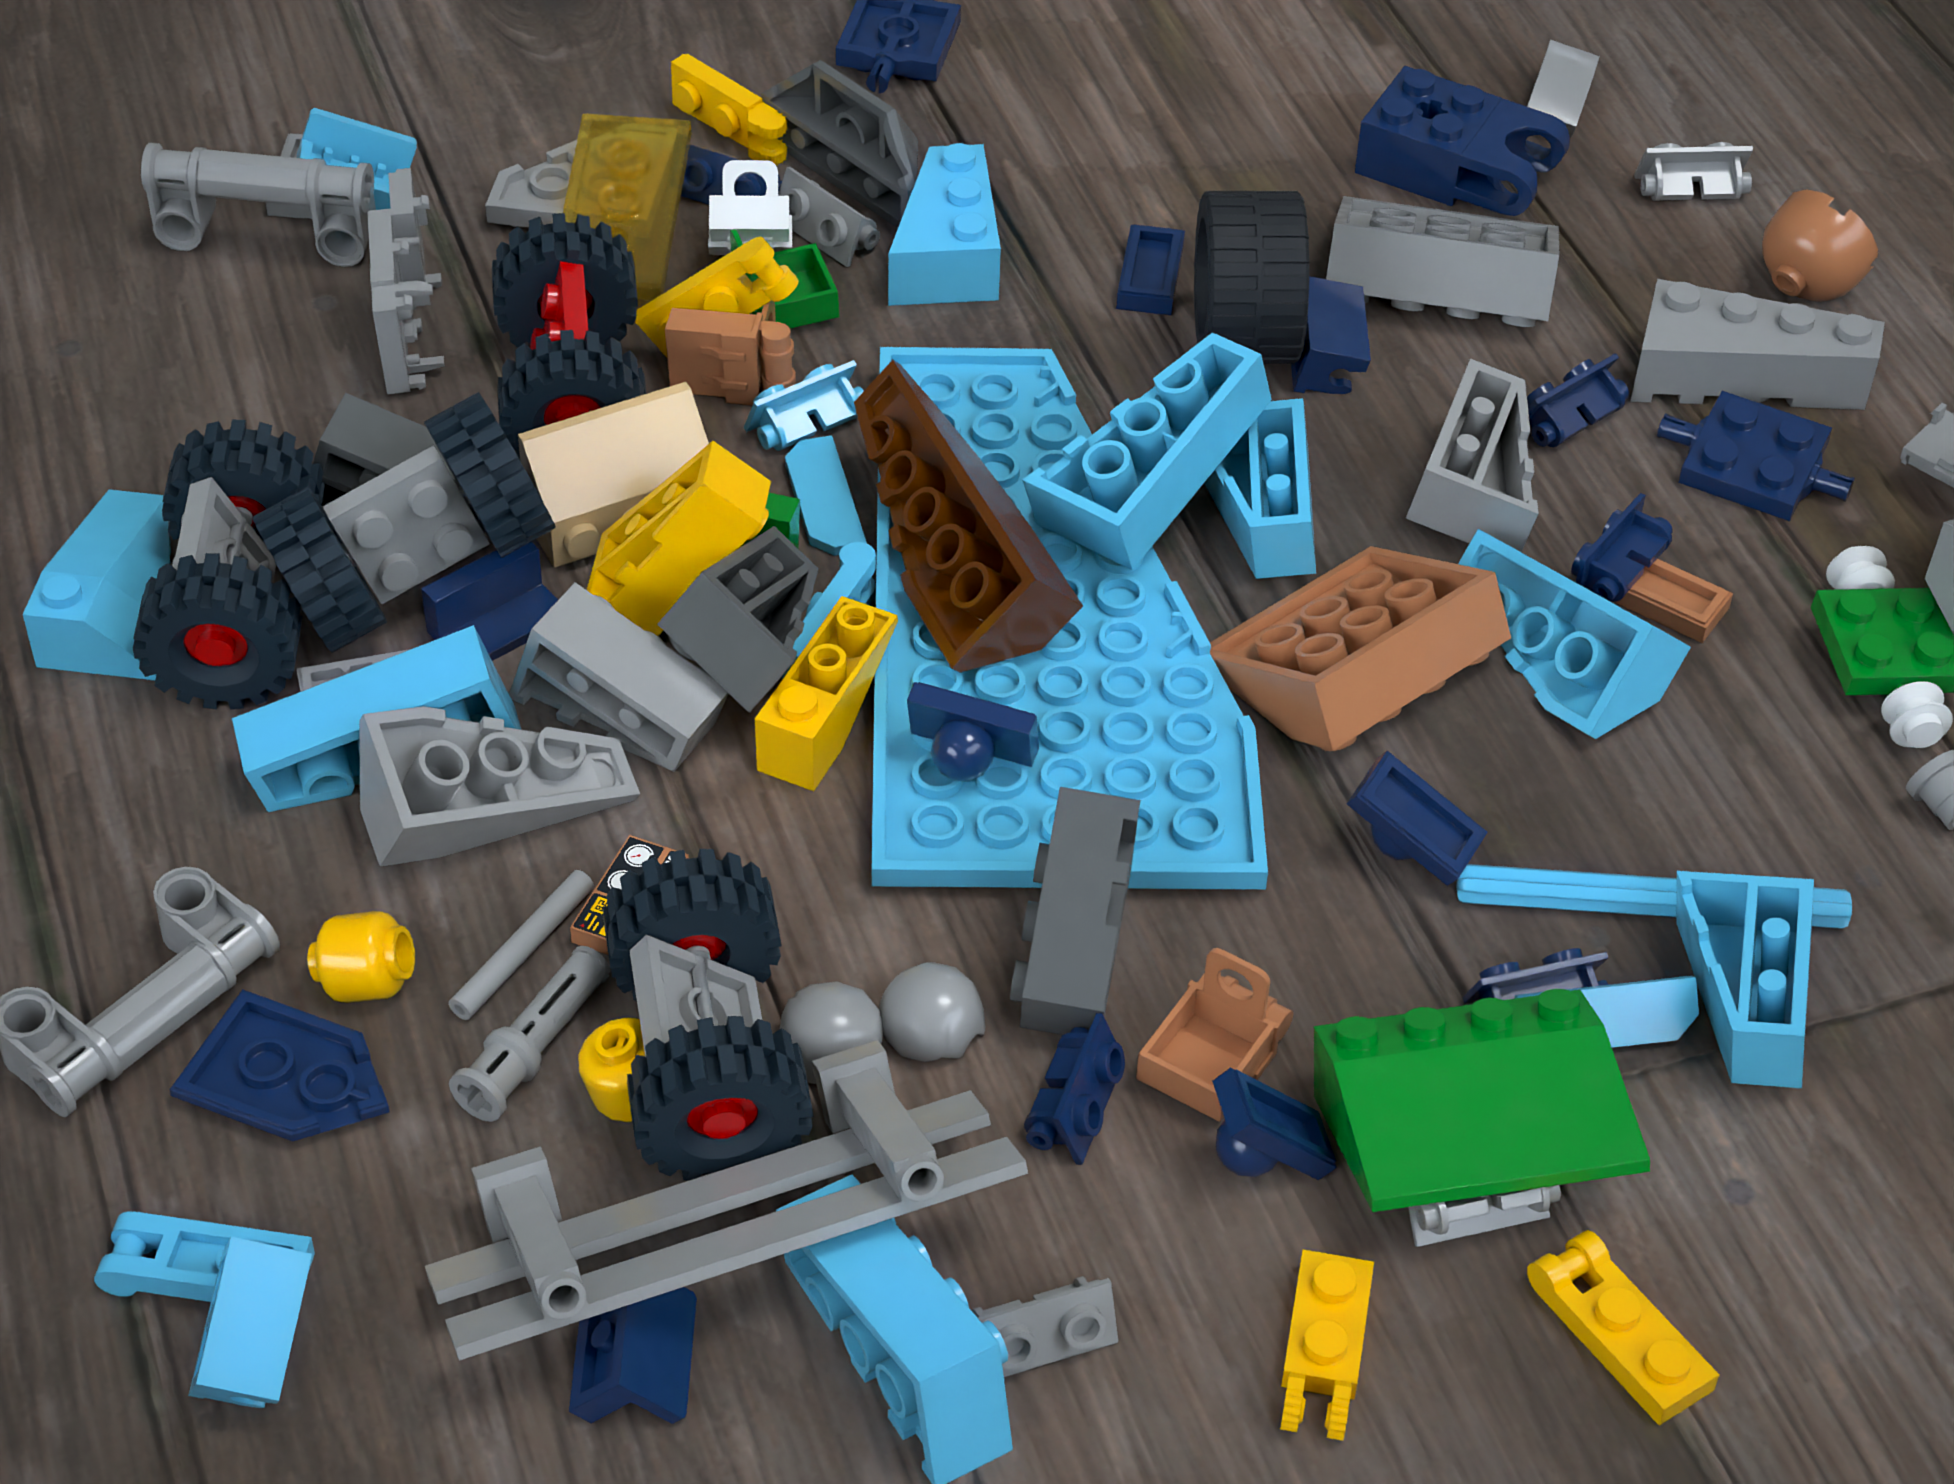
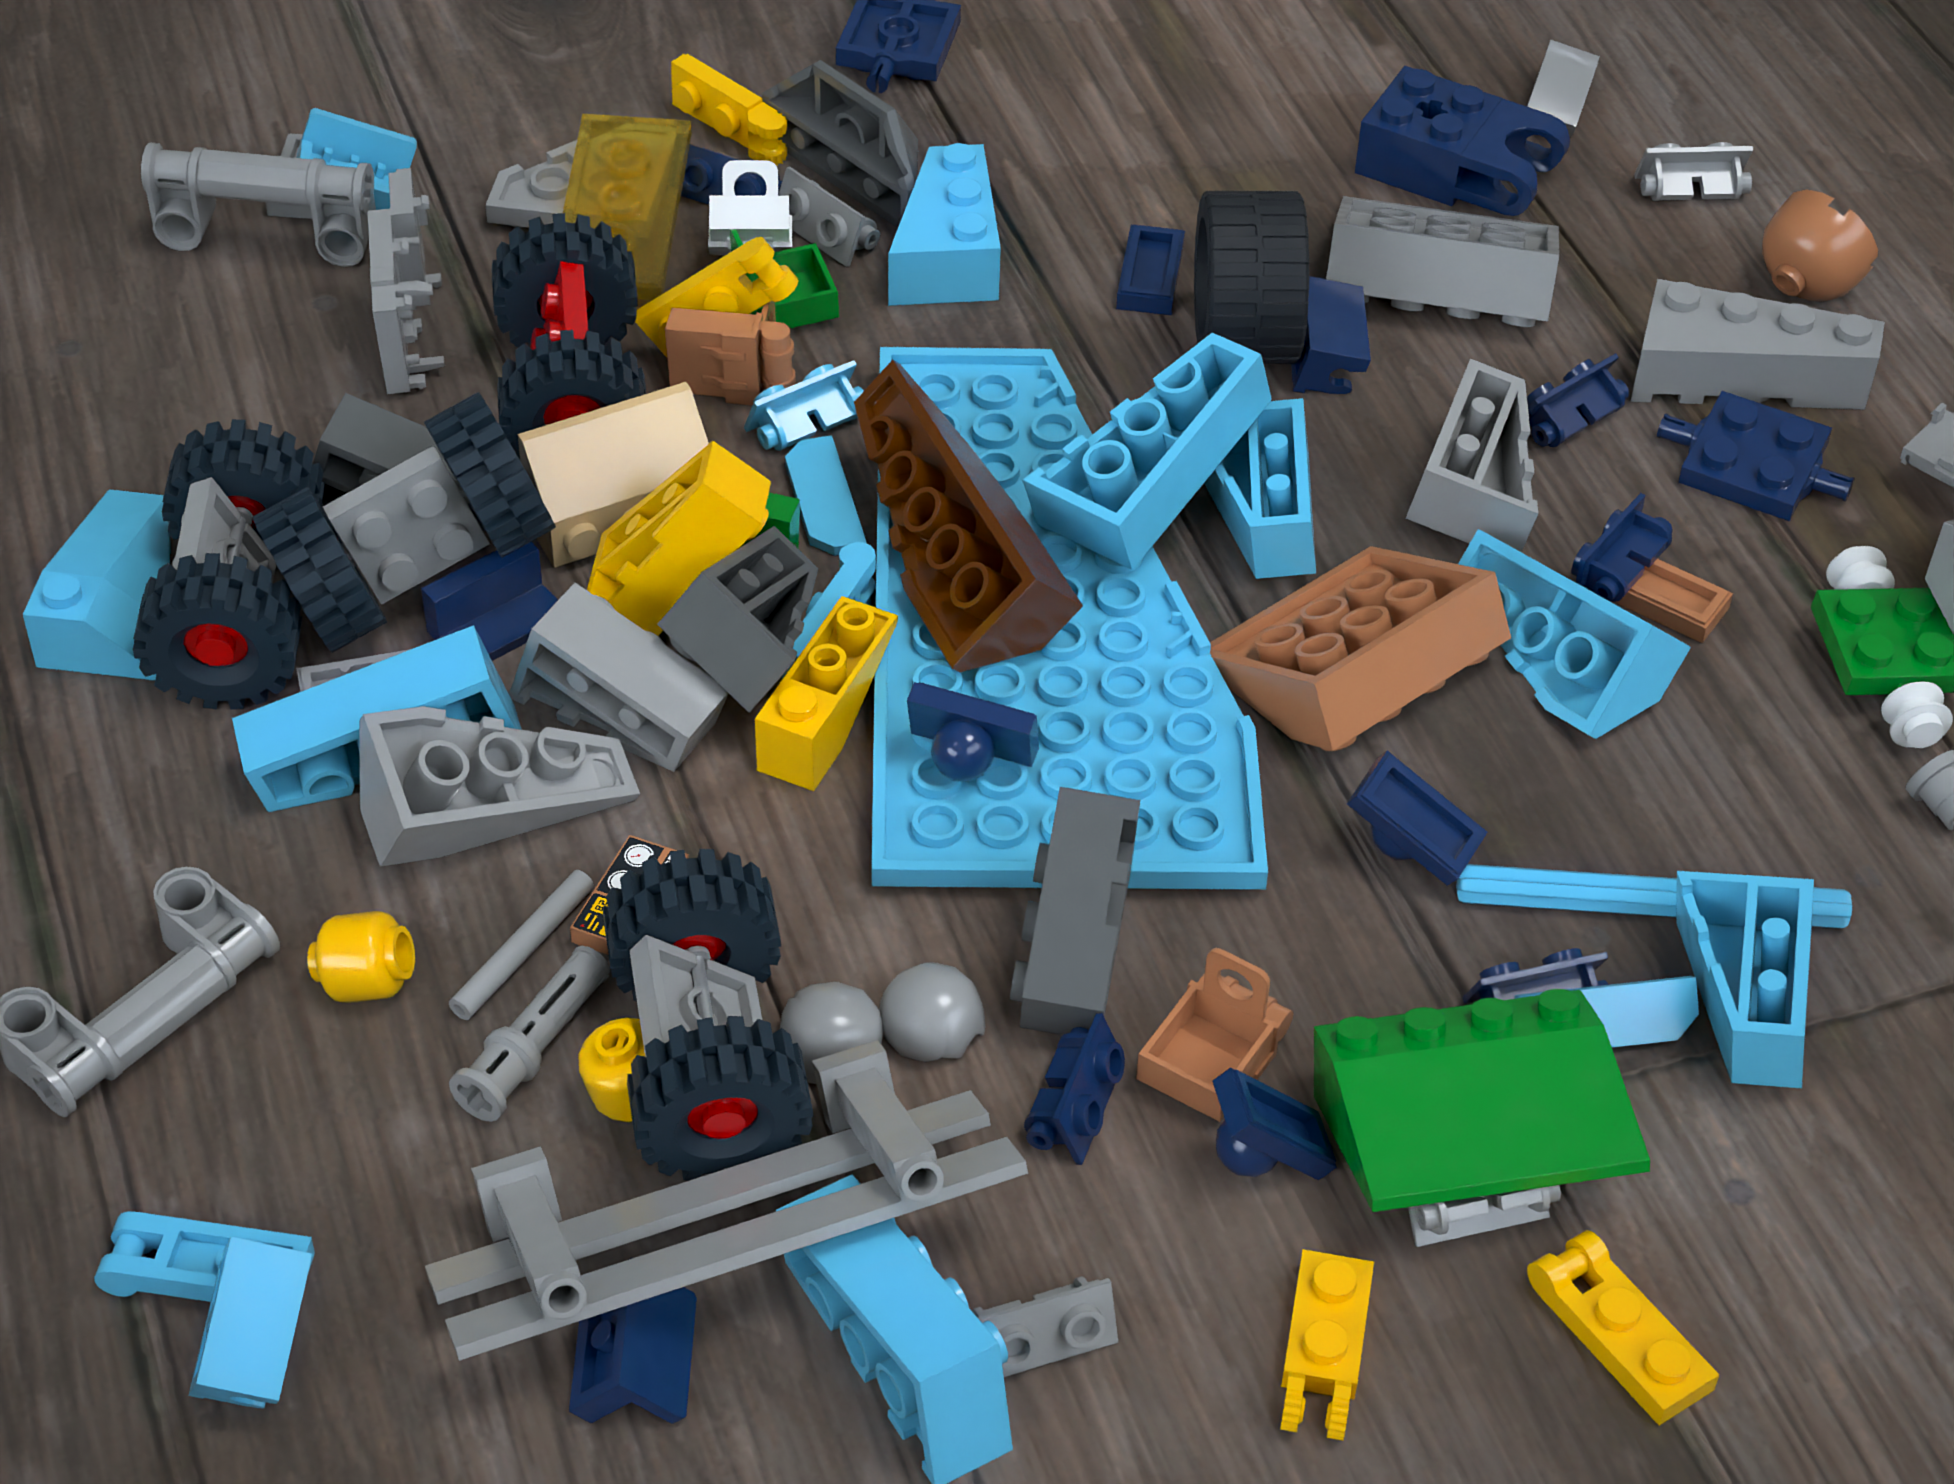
(282, 1071): dark blue tile -> none

